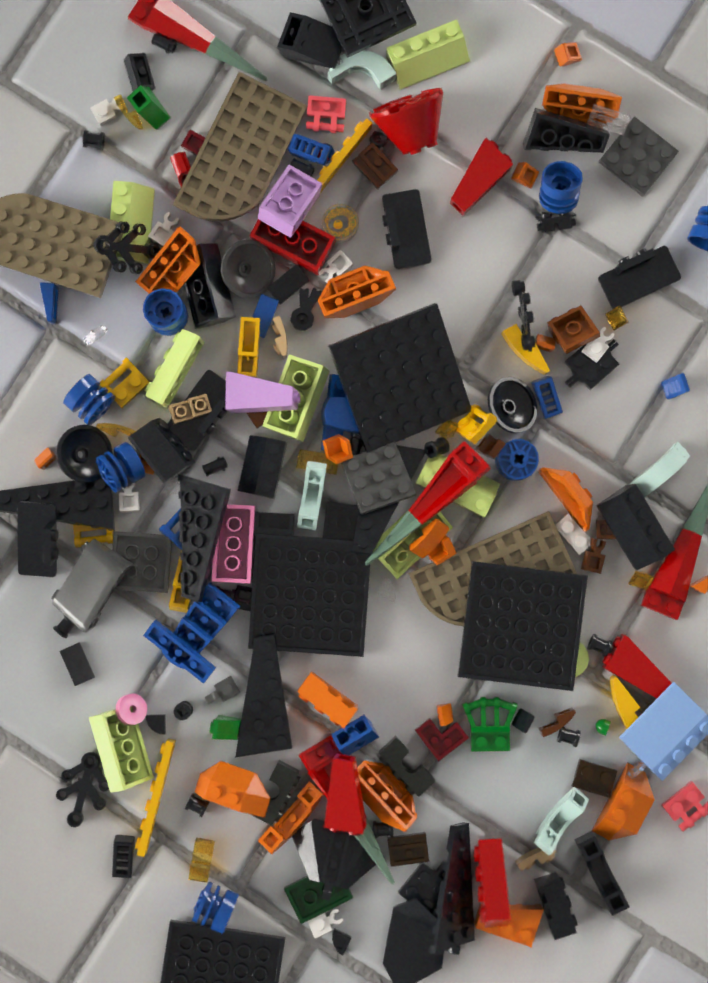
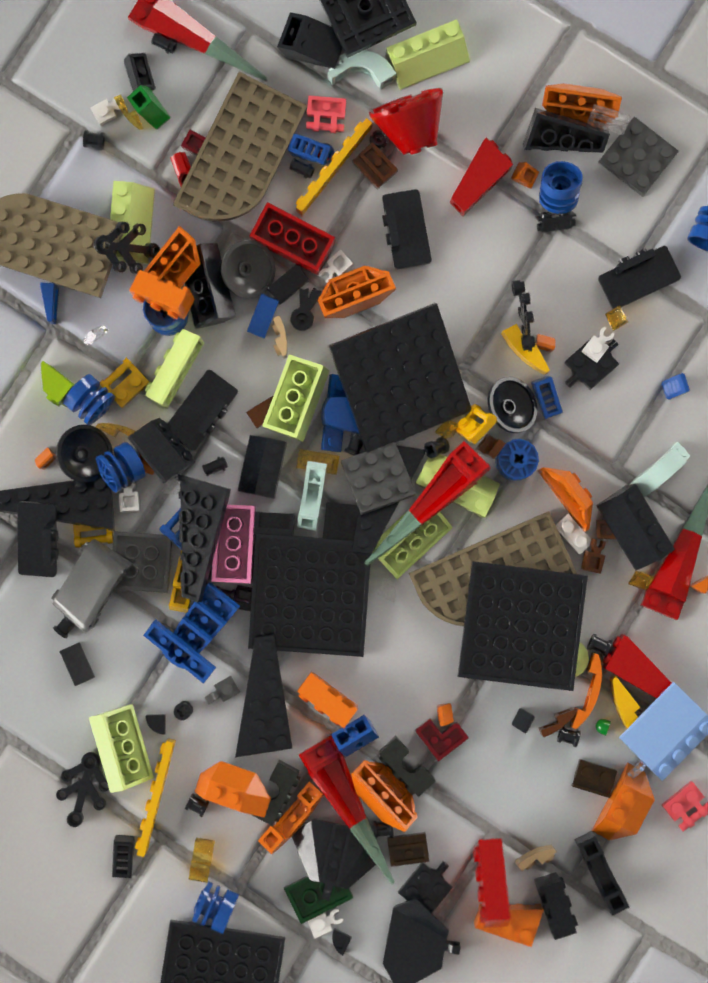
(54, 384): none -> lime slope
(123, 709): bright pink piece -> none
(162, 231): white plate -> none
(162, 295): none -> orange wedge
(190, 409): tan slope -> none
(225, 728): green slope -> none
(248, 346): yellow slope -> none
(253, 394): lavender slope -> none
(289, 201): lavender piece -> none
(337, 449): orange panel -> none
(340, 222): tile -> none
(345, 800): red slope -> none
(432, 536): orange slope -> none
(442, 551): orange panel -> none
(455, 895): black wing -> none
(490, 737): green plate -> none
(559, 818): light aqua arch -> none
(567, 54): orange slope -> none
(573, 329): dark orange plate -> none
(594, 666): none -> orange slope

